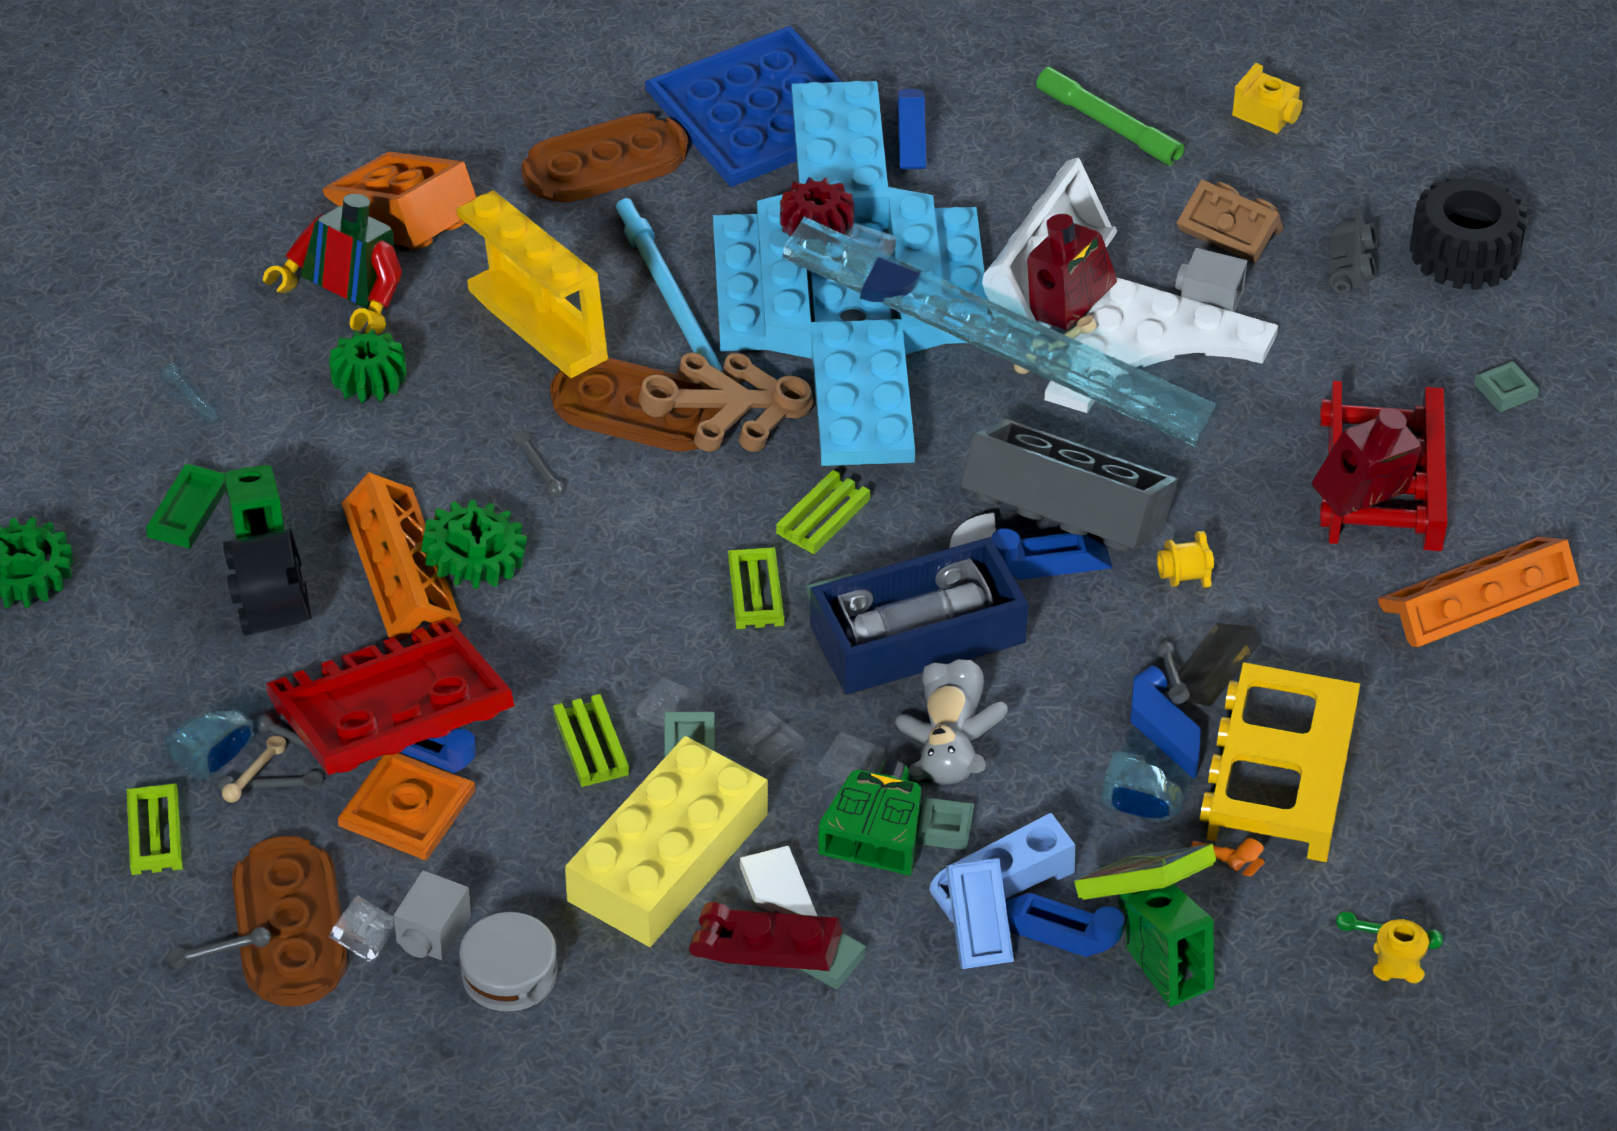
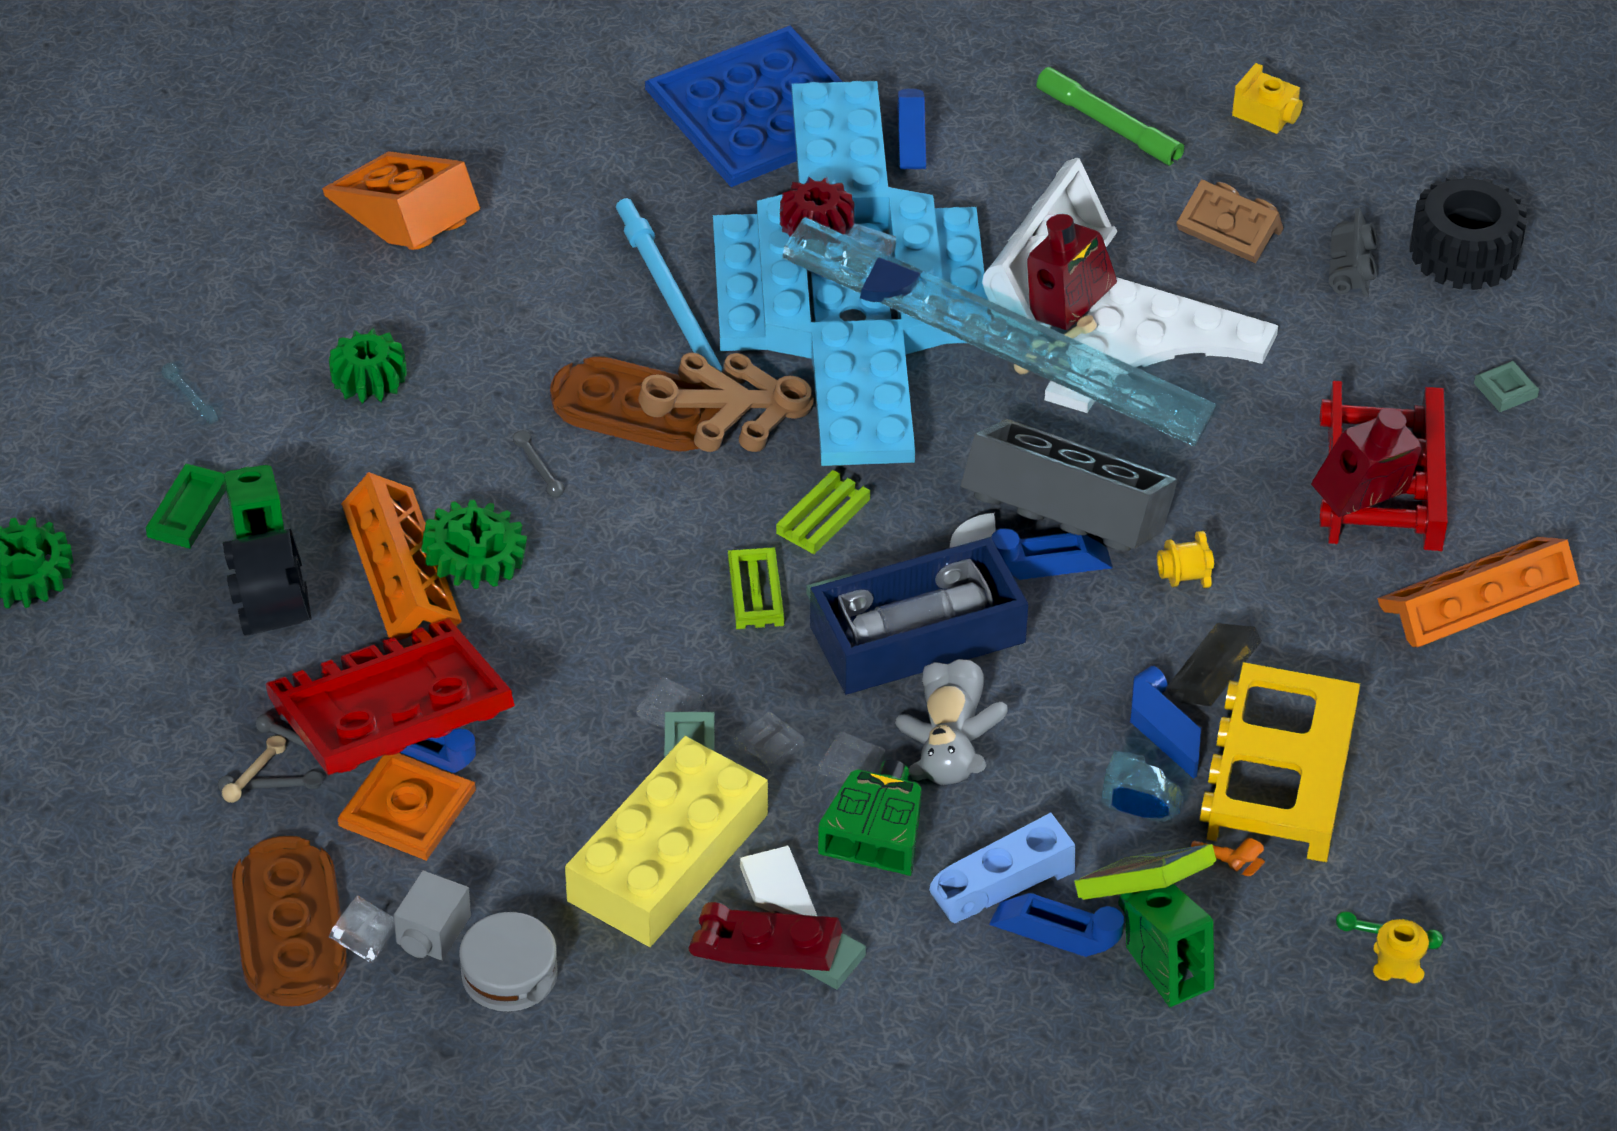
(156, 860): lime tile -> none
(180, 958): dark grey hinge -> none
(209, 742): clear light blue rock -> none
(348, 257): torso -> none
(529, 286): yellow window -> none
(581, 712): lime tile -> none
(604, 157): dark orange tile -> none
(945, 823): sand green tile -> none
(979, 913): light blue tile -> none
(1178, 692): dark grey hinge -> none
(1213, 279): light grey brick -> none

